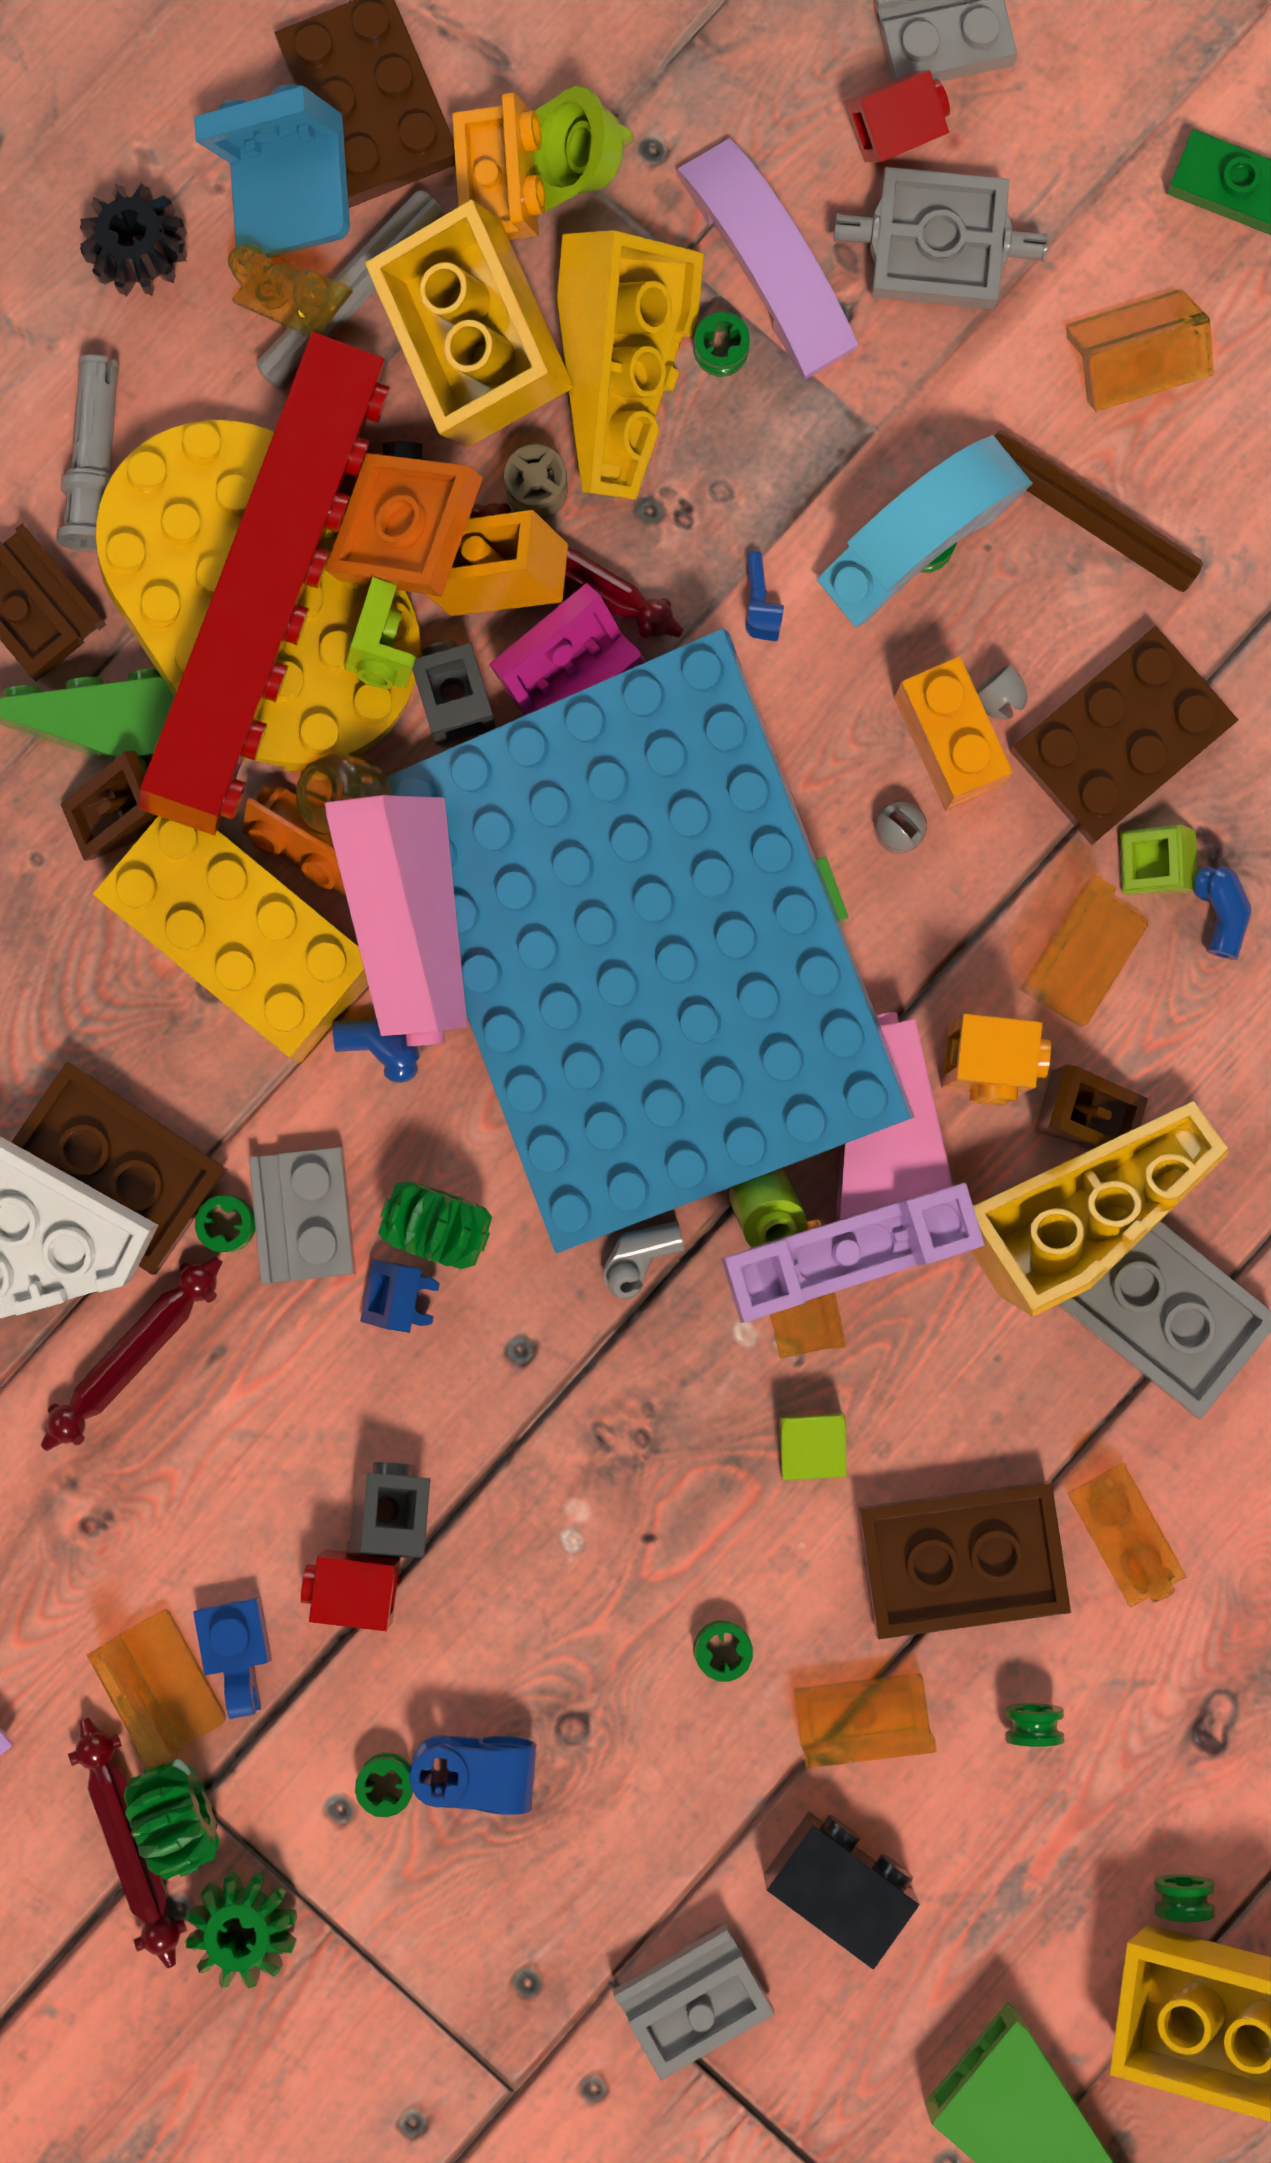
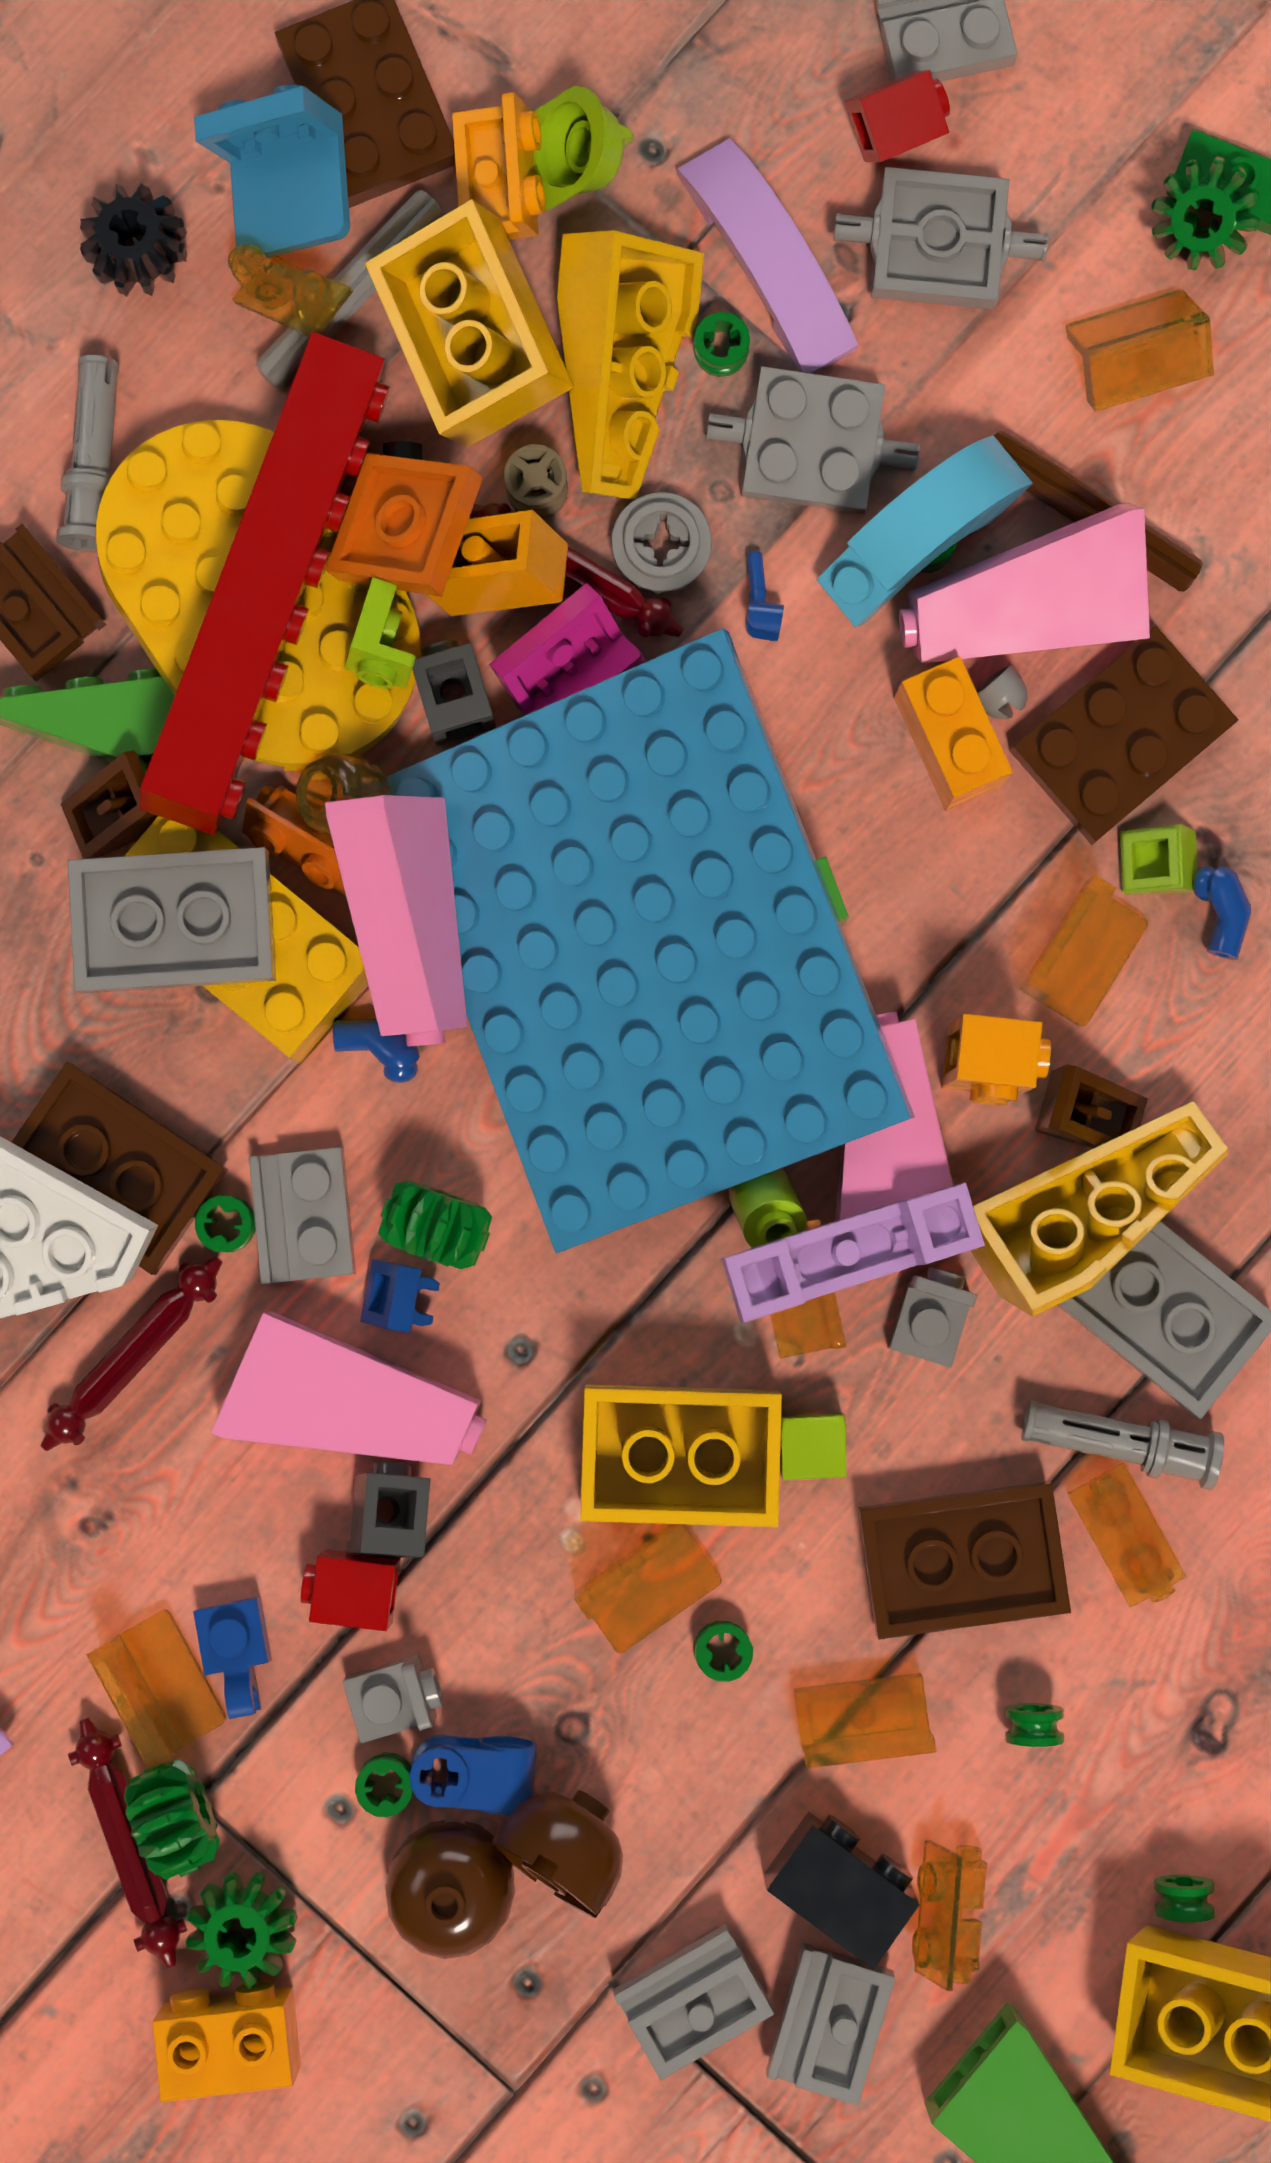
(171, 920): none -> light grey plate
(226, 2042): none -> light orange brick
(335, 1397): none -> bright pink slope
(393, 1698): none -> light grey bracket
(449, 1889): none -> reddish brown cylinder
(564, 1848): none -> reddish brown cylinder
(634, 1254): light grey arm -> none
(640, 523): none -> light grey gear
(648, 1587): none -> clear yellow panel
(681, 1455): none -> yellow brick
(813, 440): none -> light grey plate
(830, 2024): none -> light grey plate
(892, 836): light grey hinge -> none
(932, 1316): none -> light grey bracket
(944, 1944): none -> clear yellow hinge
(1046, 594): none -> bright pink slope
(1153, 1447): none -> light grey pin
(1226, 203): none -> green gear

